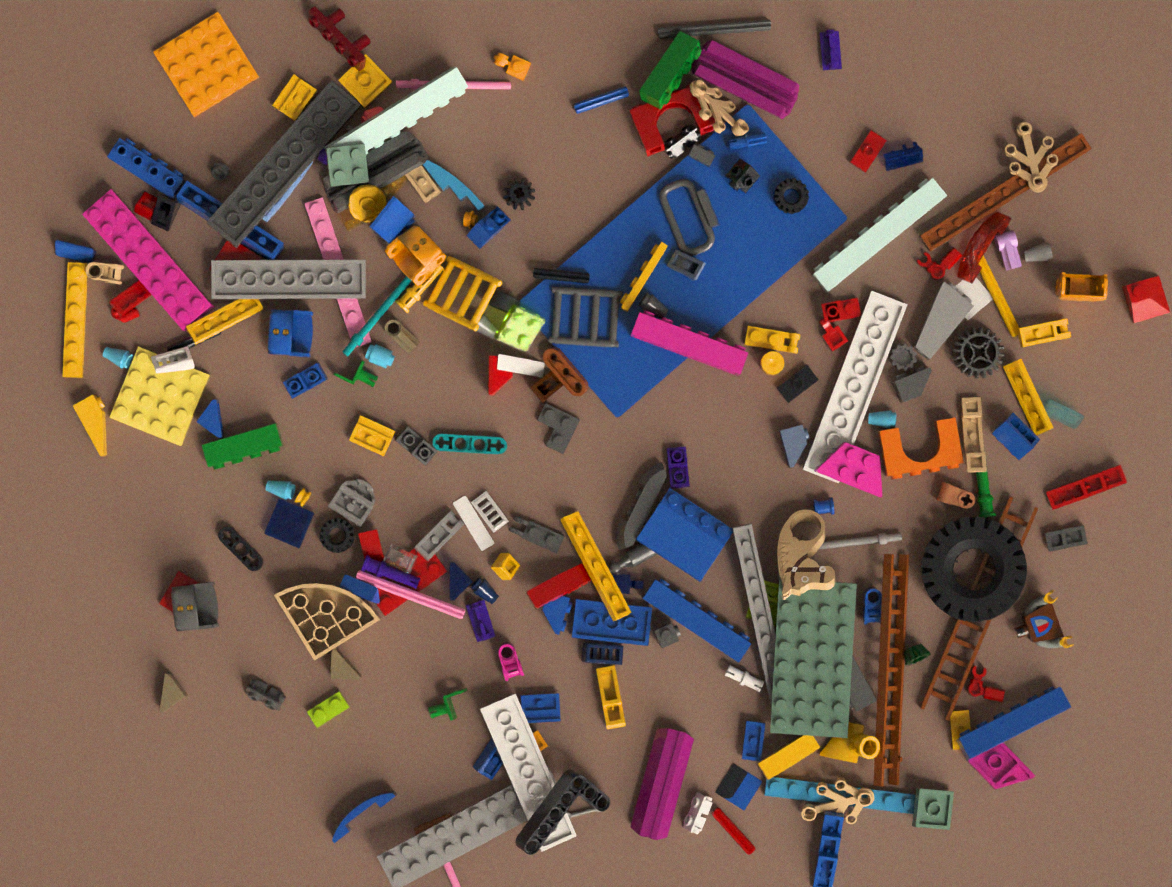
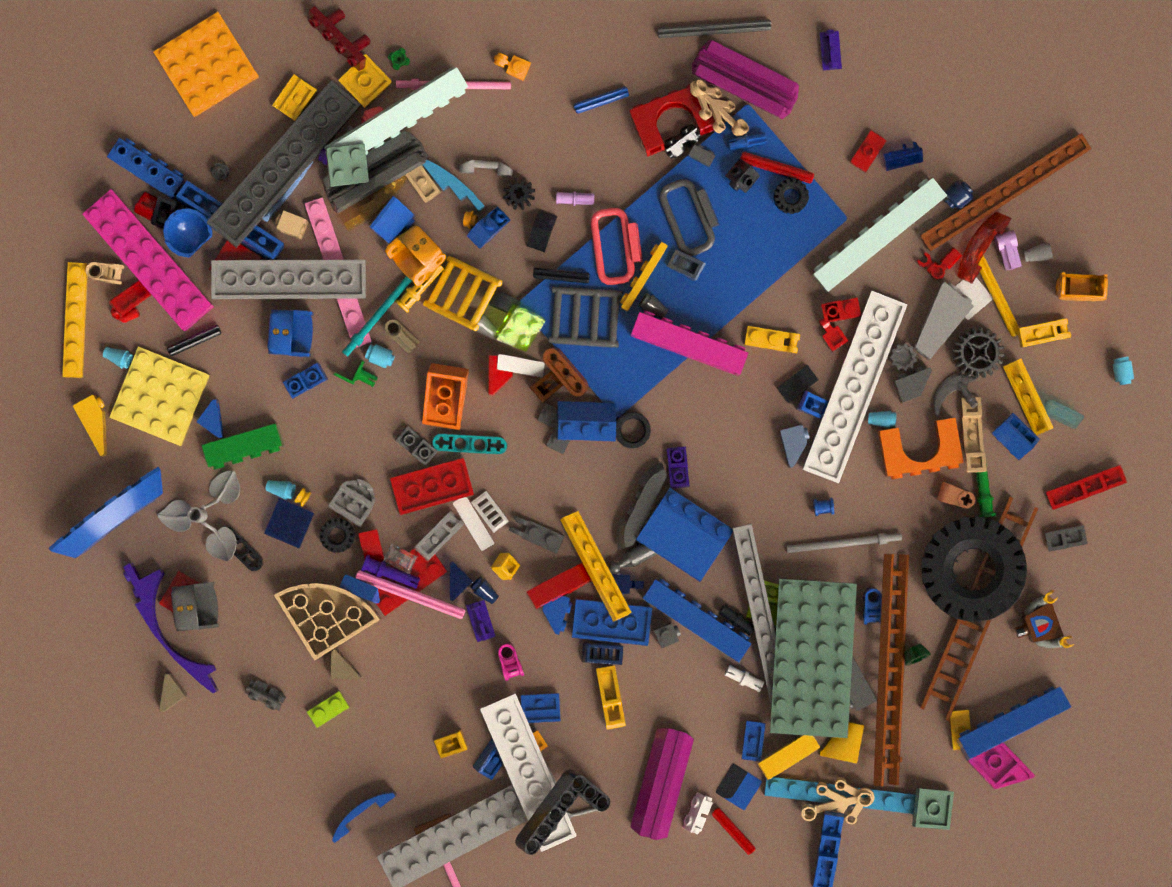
(74, 252): blue slope -> none
(110, 515): none -> blue brick
(146, 590): none -> dark purple slope
(179, 515): none -> light grey plant
(183, 356): white slope -> none
(186, 231): none -> blue cylinder
(223, 319): yellow plate -> none
(291, 225): none -> tan brick
(366, 202): yellow tile -> none
(372, 435): yellow plate -> none
(400, 53): none -> green plate
(432, 486): none -> red plate
(445, 396): none -> orange slope
(446, 707): green bracket -> none
(451, 744): none -> yellow slope
(469, 166): none -> light grey bar
(541, 231): none -> black slope
(574, 198): none -> lavender axle
(586, 421): none -> blue slope
(631, 244): none -> coral bar
(647, 430): none -> black tyre
(670, 70): green brick -> none
(736, 619): none -> black pin
(772, 363): yellow piece -> none
(777, 167): none -> red axle
(795, 566): tan animal -> none
(812, 405): none -> blue slope
(854, 467): dark pink wing -> none
(864, 745): yellow piece -> none
(951, 384): none -> flat silver piece
(959, 194): none -> dark blue head
(975, 687): red bar -> none
(1031, 159): tan plant -> none
(1123, 370): none -> medium azure brick
(1146, 299): red slope -> none

